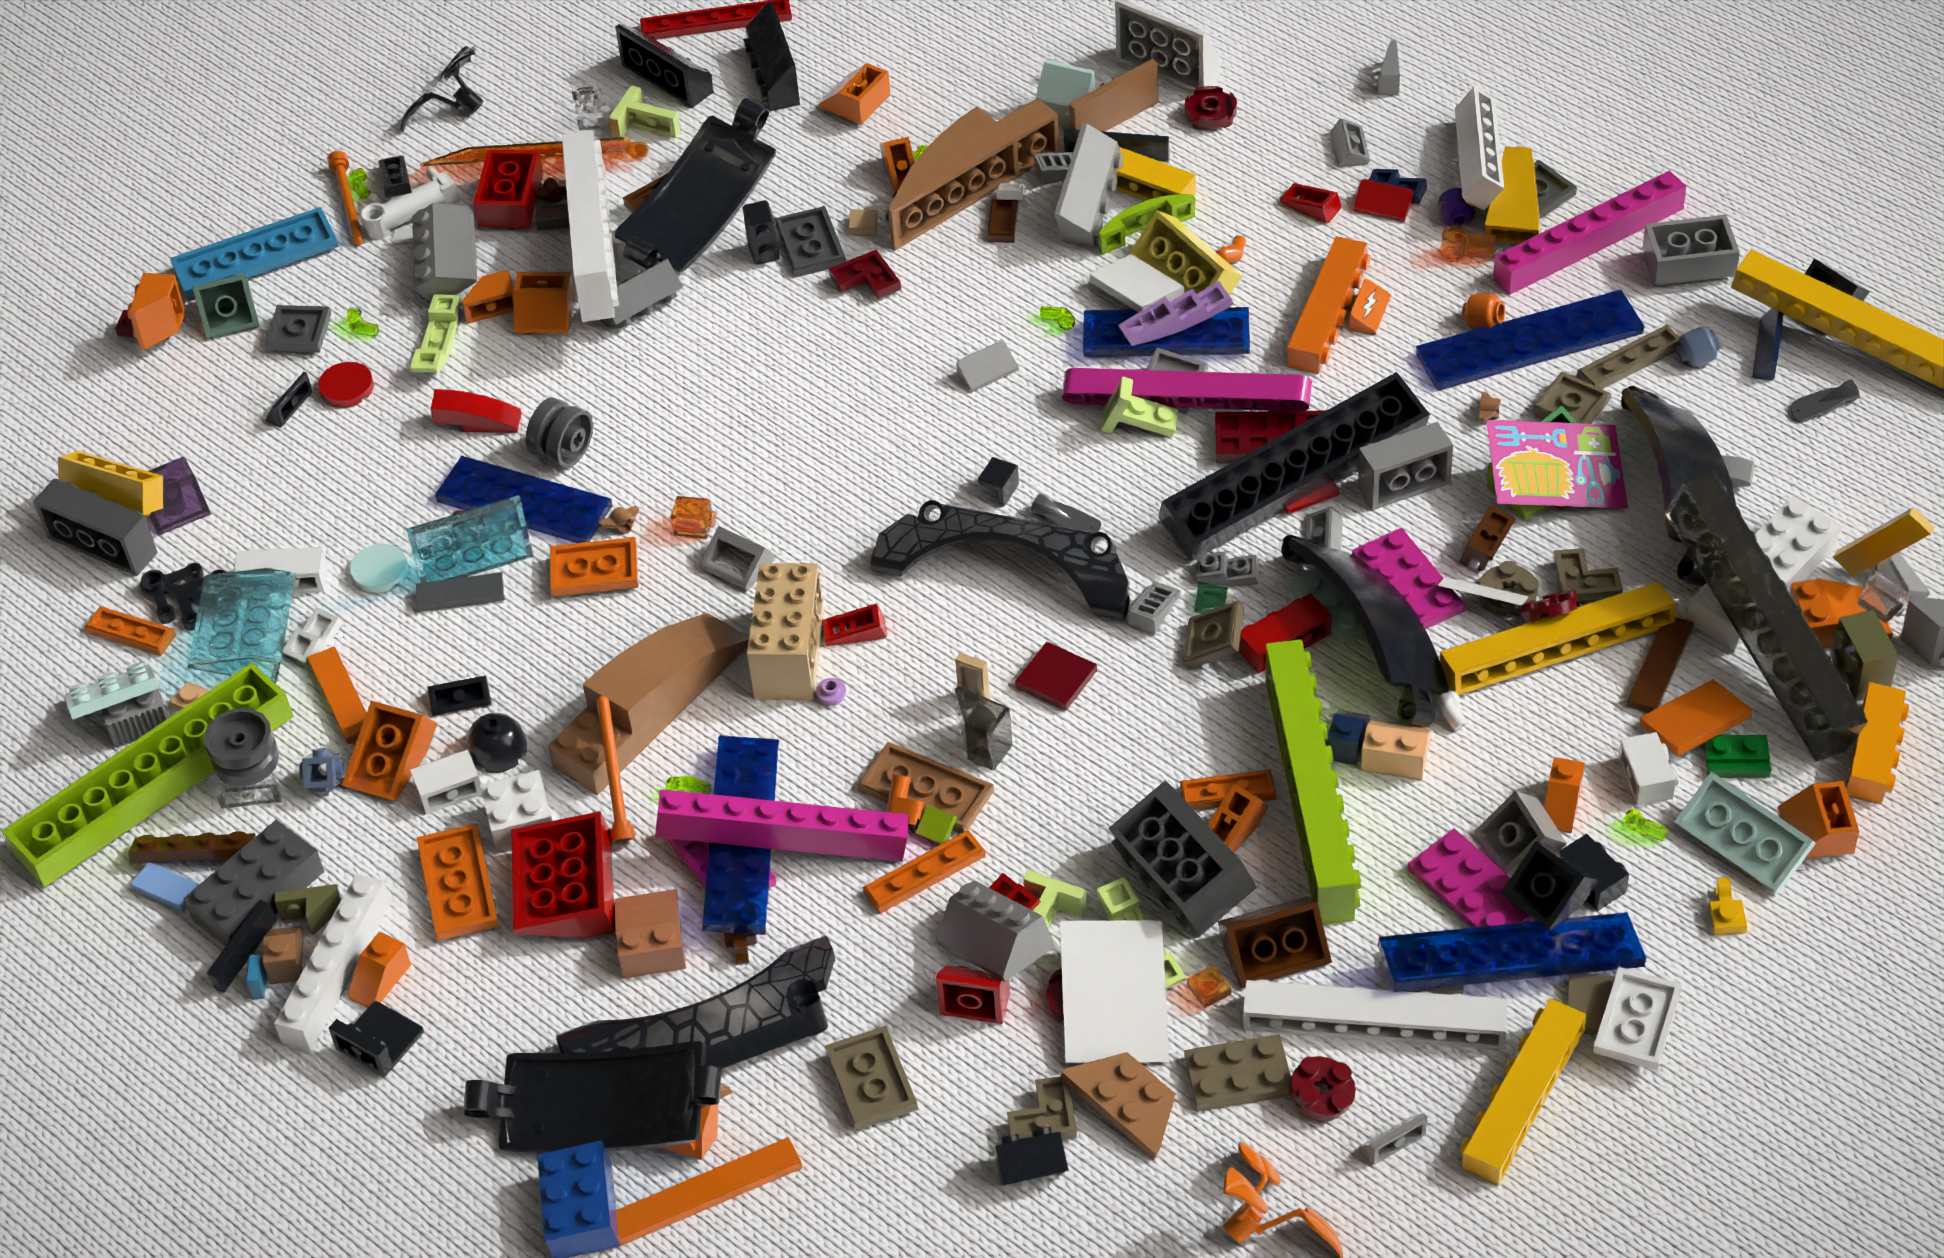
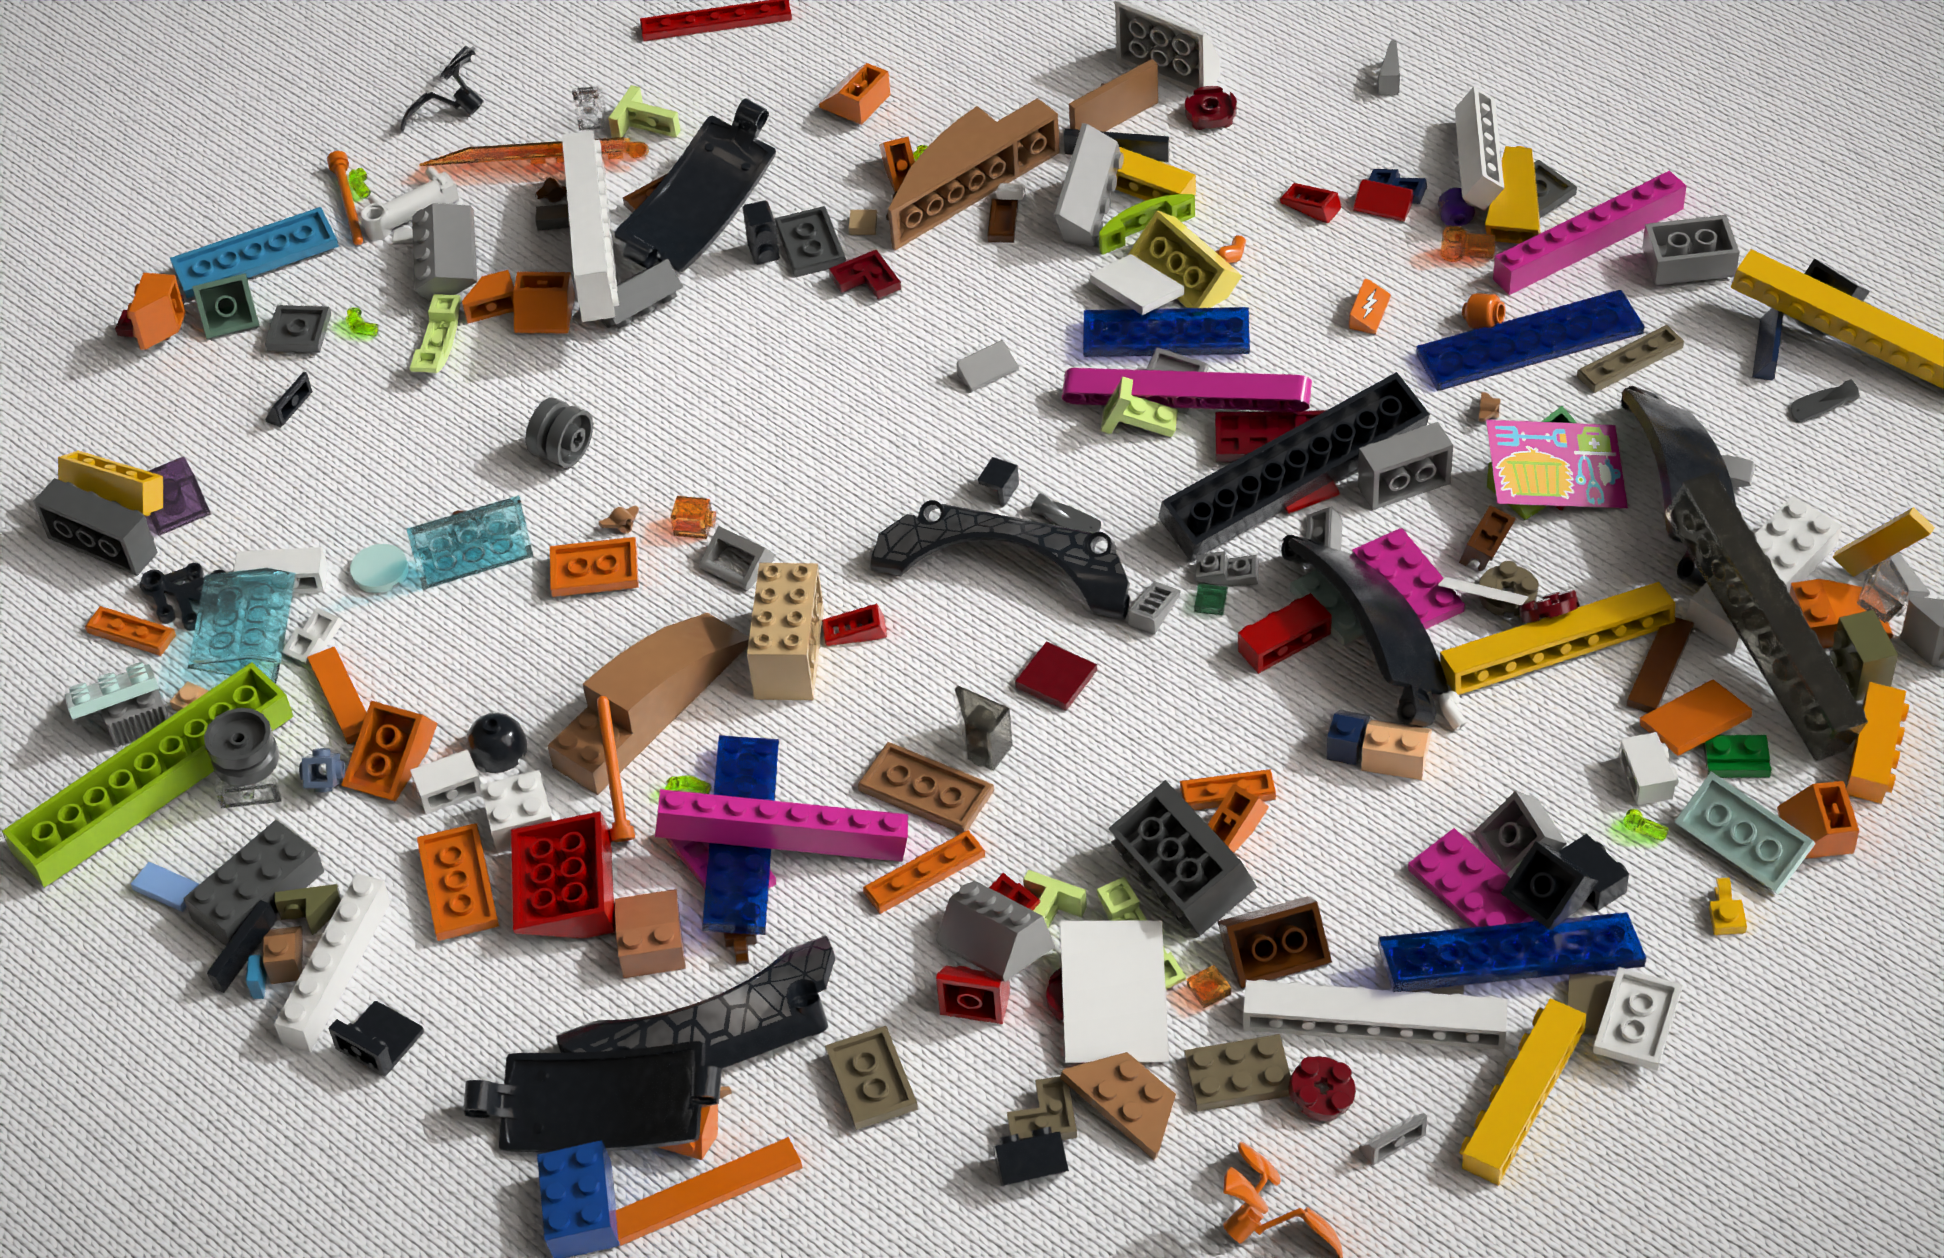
(187, 848): reddish brown plate -> none
(346, 384): red tile -> none
(378, 969): orange slope -> none
(394, 176): black tile -> none
(459, 695): black slope -> none
(460, 591): dark grey tile -> none
(474, 412): red slope -> none
(508, 189): red brick -> none
(545, 504): clear blue plate -> none
(663, 66): black slope -> none
(771, 59): black slope -> none
(831, 691): lavender plate -> none
(900, 804): orange piece -> none
(936, 824): lime tile -> none
(972, 674): tan tile -> none
(1052, 166): light grey slope -> none
(1060, 315): clear neon green arm -> none
(1062, 85): light aqua slope -> none
(1171, 317): lavender slope -> none
(1213, 635): dark tan plate -> none
(1312, 782): lime brick -> none
(1327, 305): orange brick -> none
(1349, 143): light grey slope -> none
(1564, 792): orange slope -> none
(1578, 397): dark tan plate -> none
(1588, 584): dark tan plate -> none
(1698, 347): sand blue head -> none

